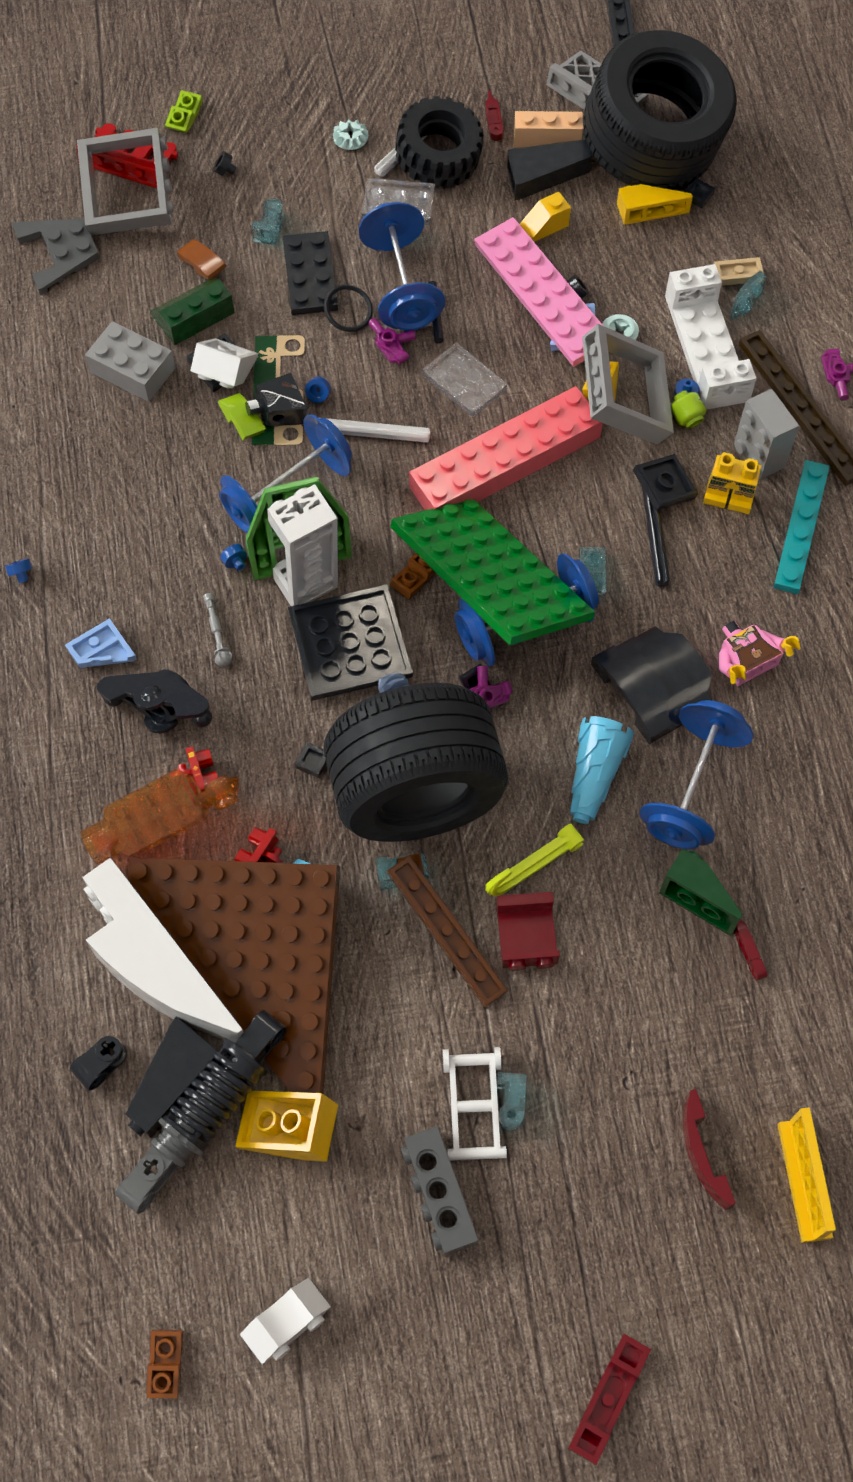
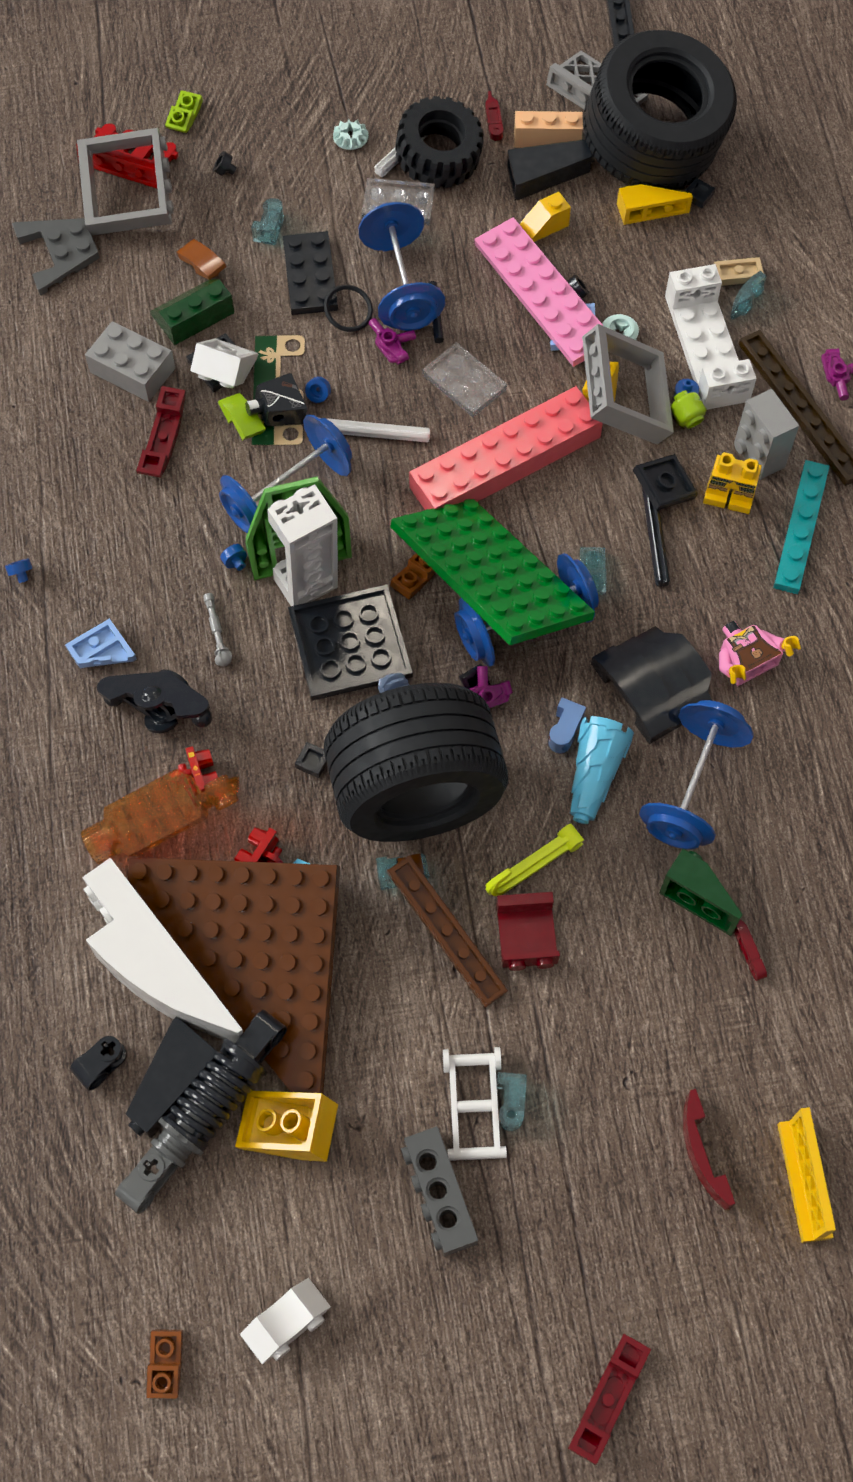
(163, 433): none -> dark red slope
(564, 732): none -> medium blue leg

